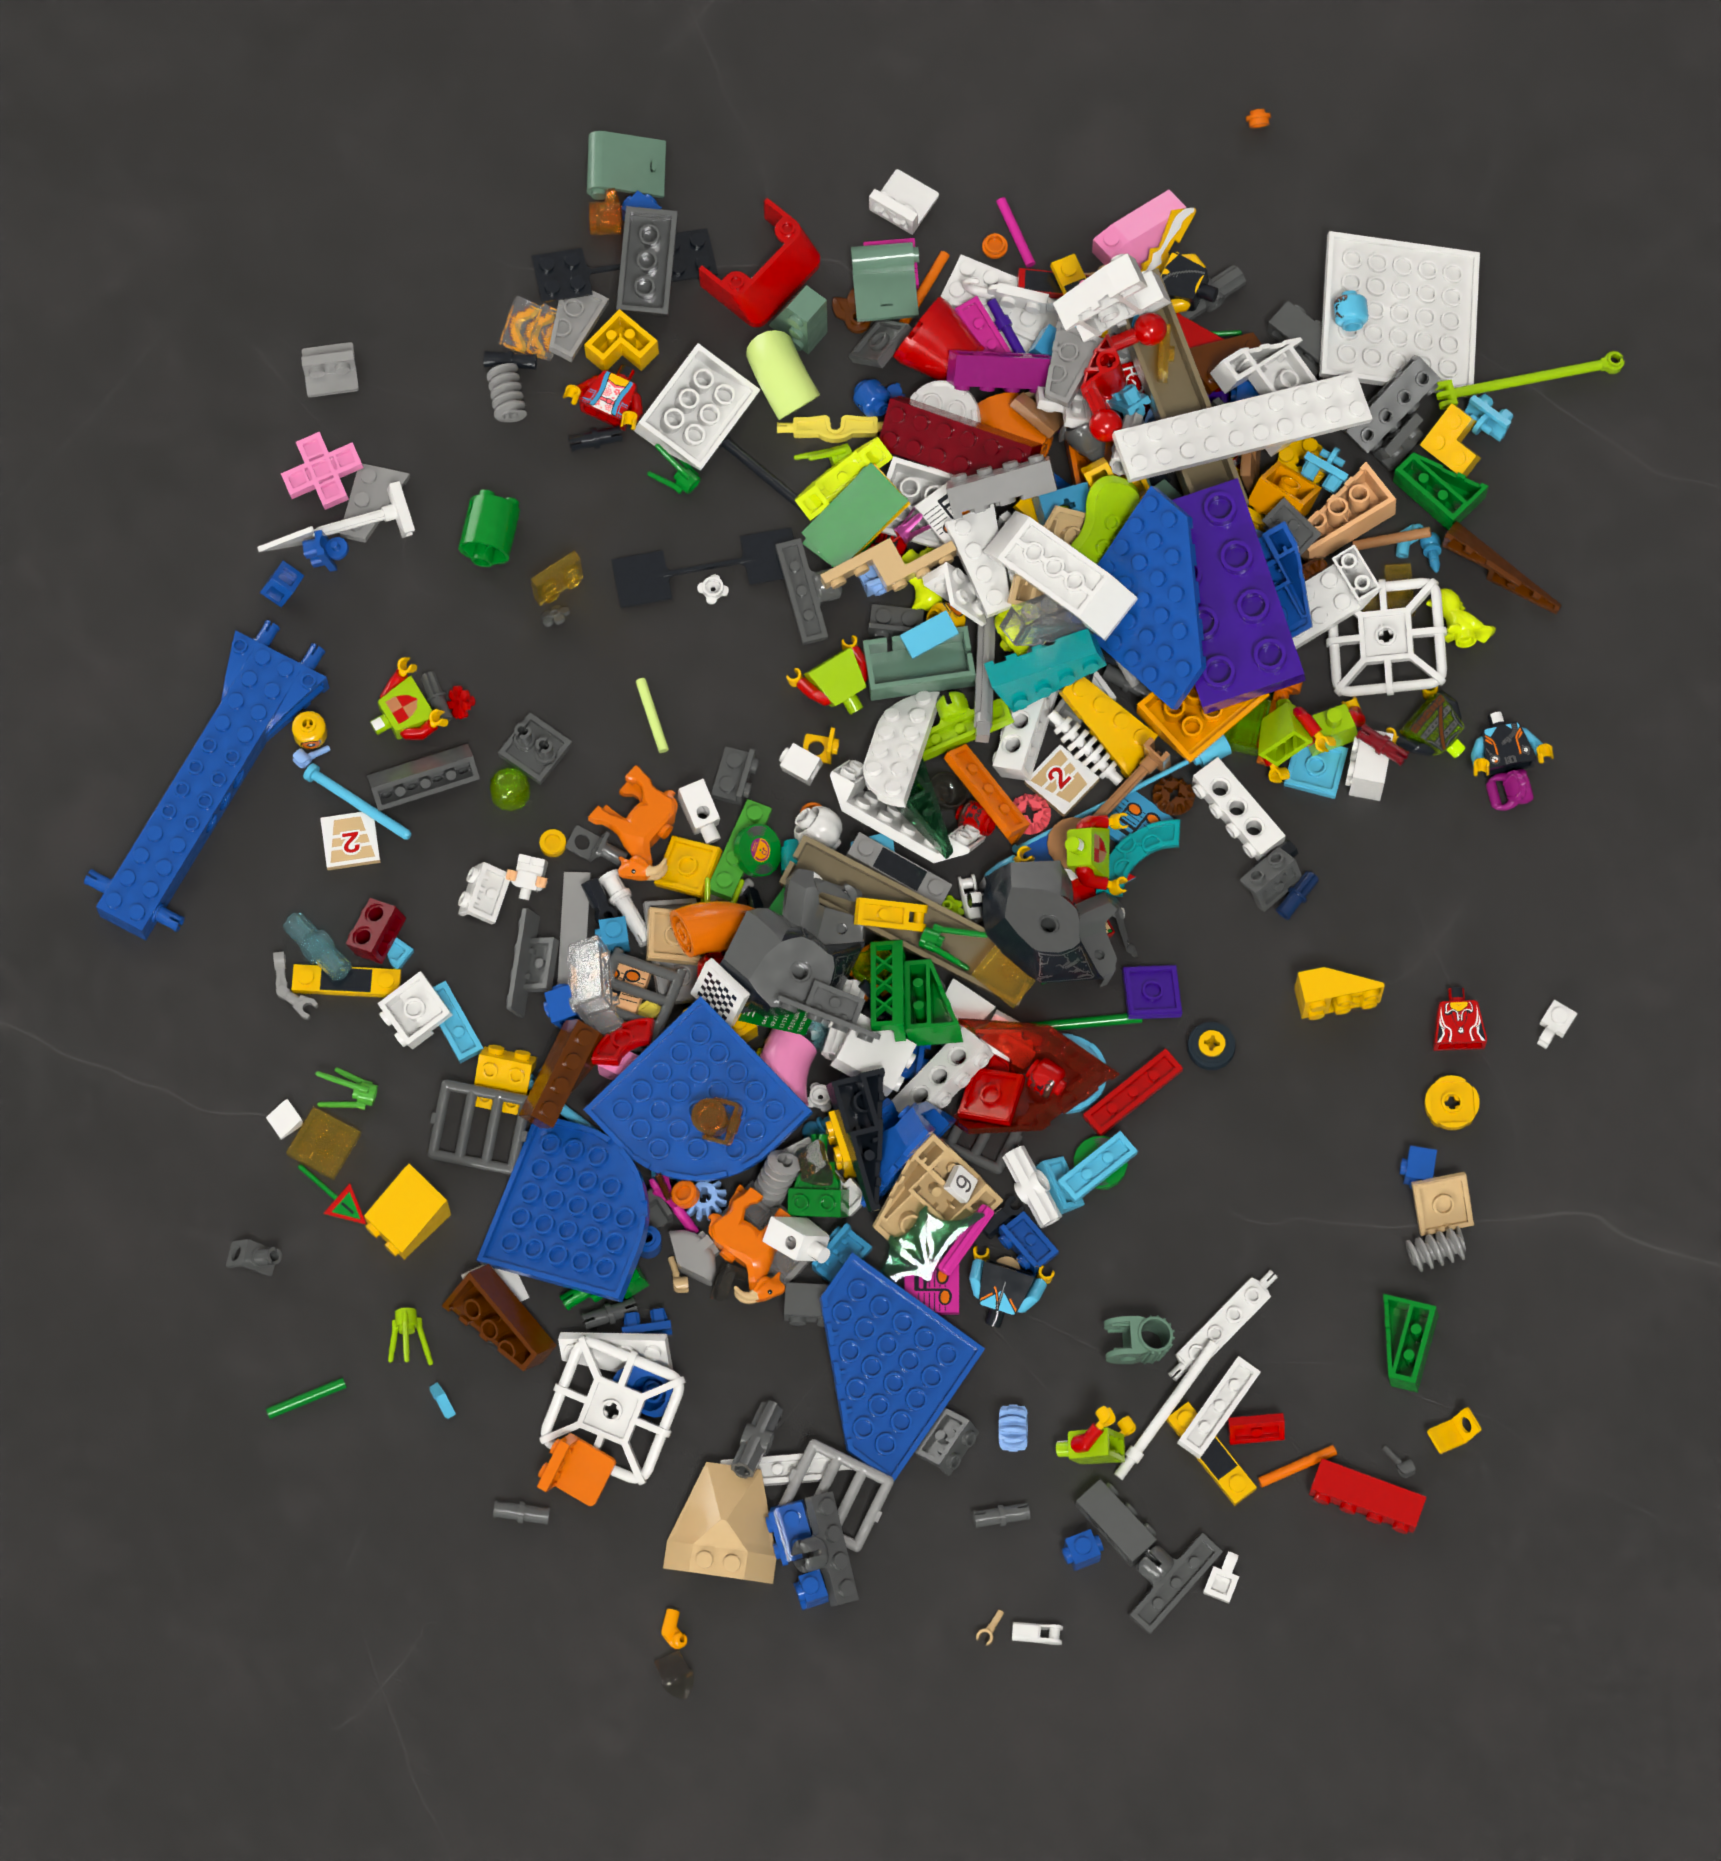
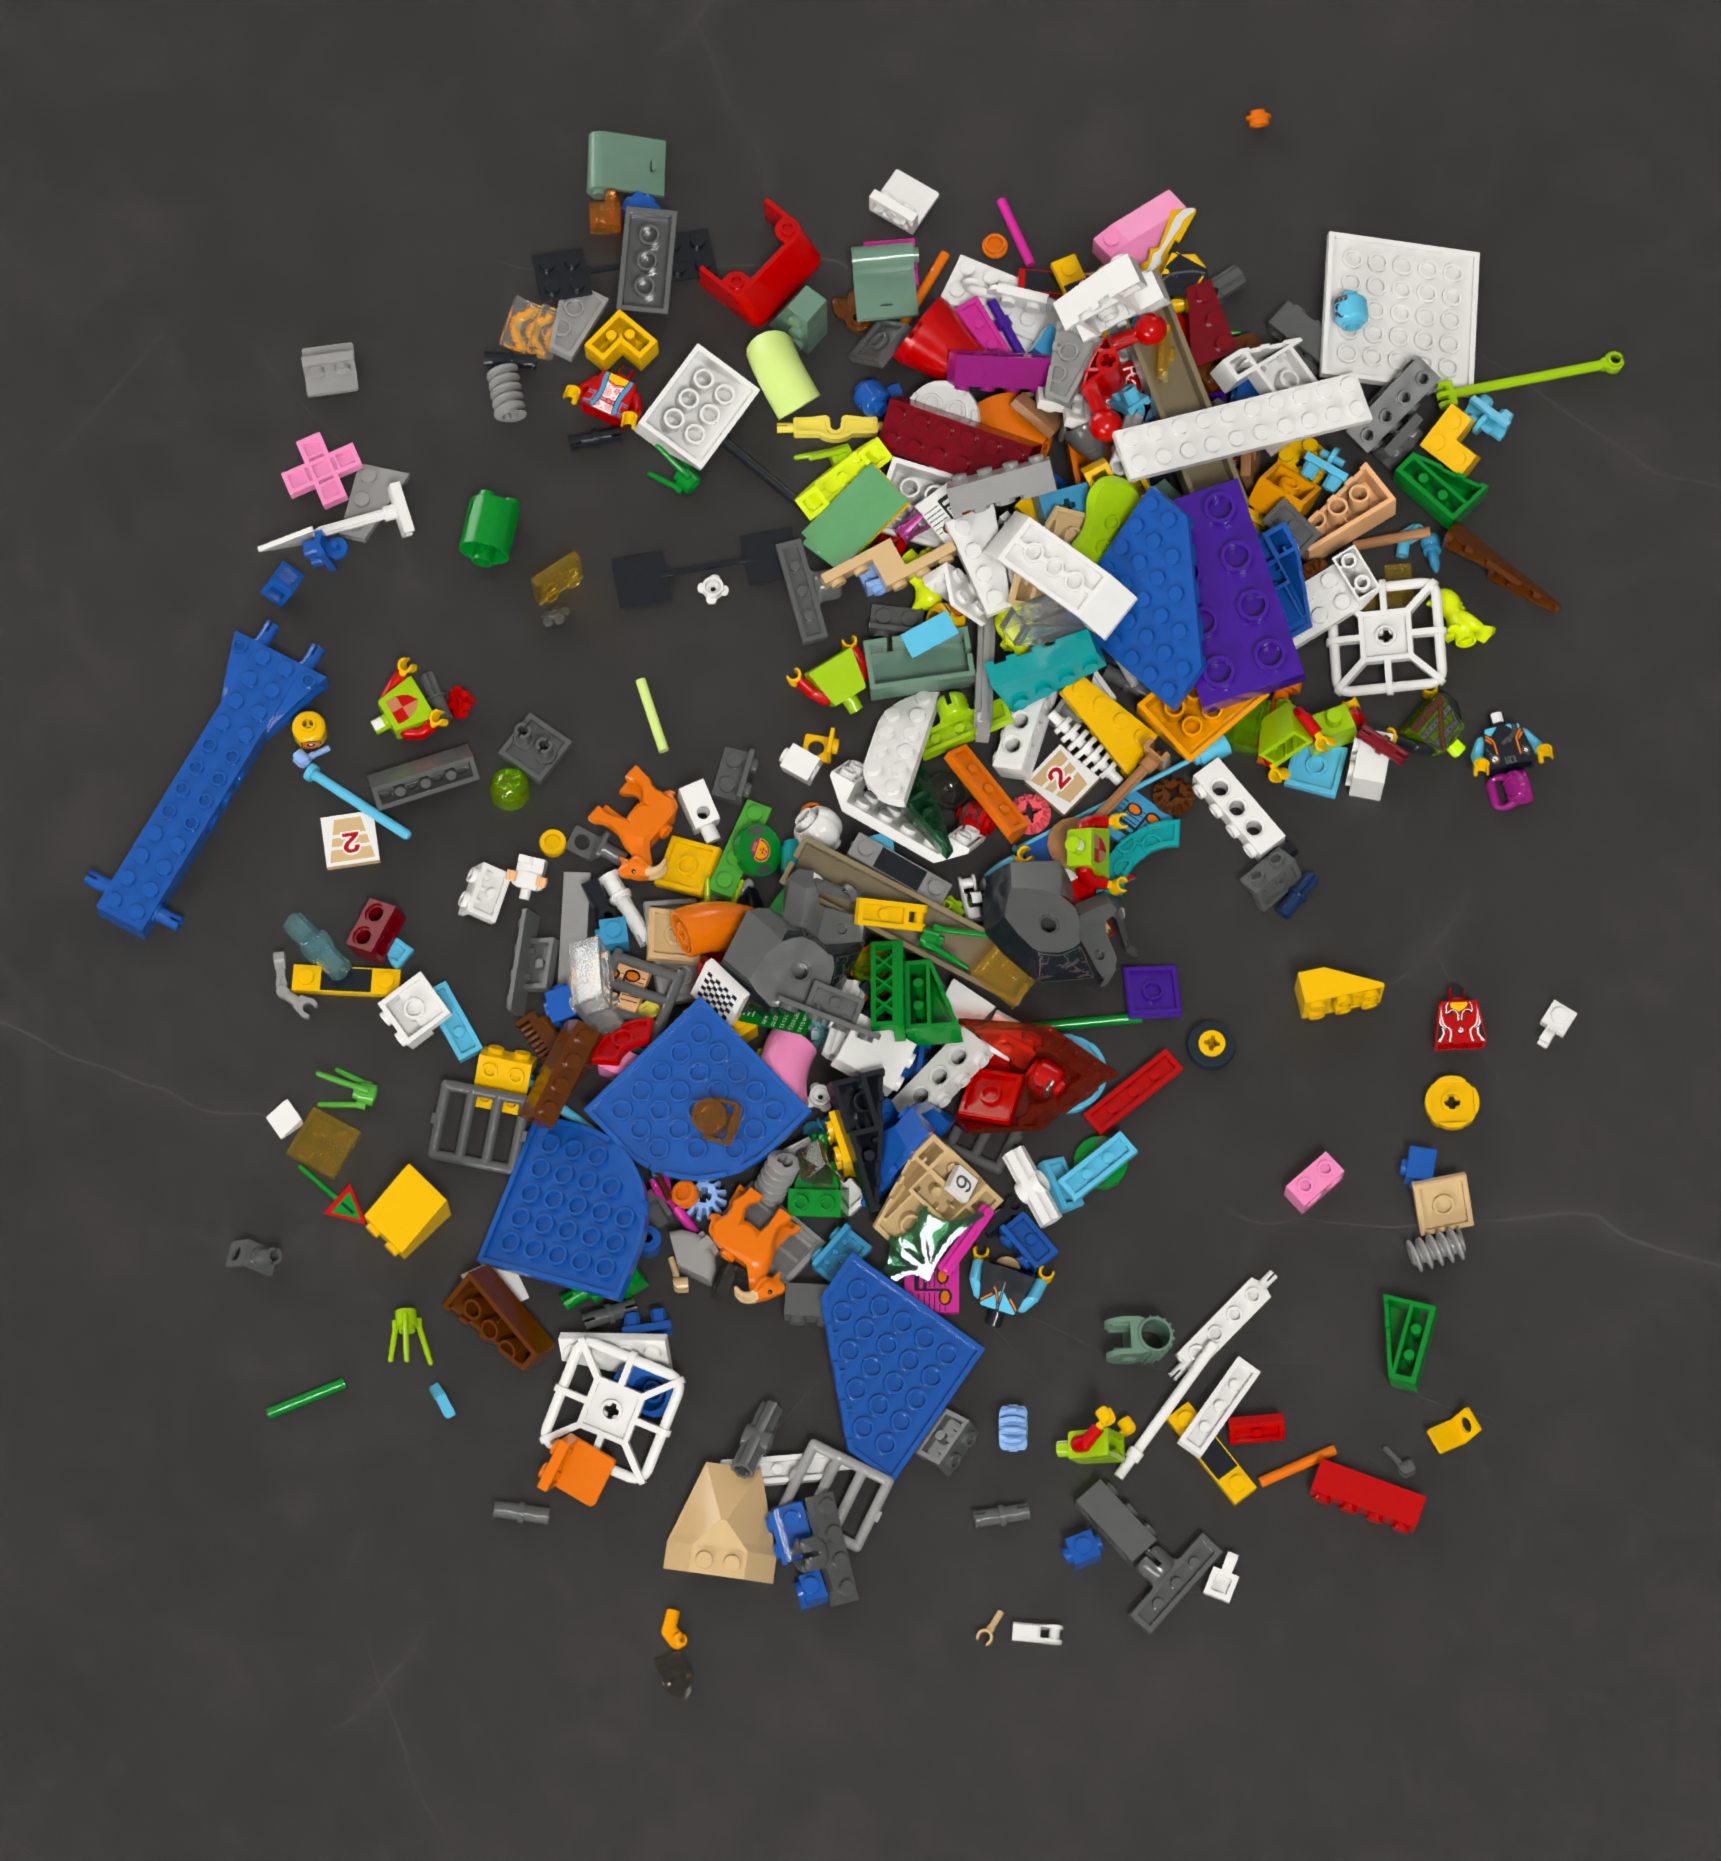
(543, 1029): none -> reddish brown piece
(808, 1239): white torso -> none
(1207, 326): none -> dark red wing
(1314, 1182): none -> bright pink brick

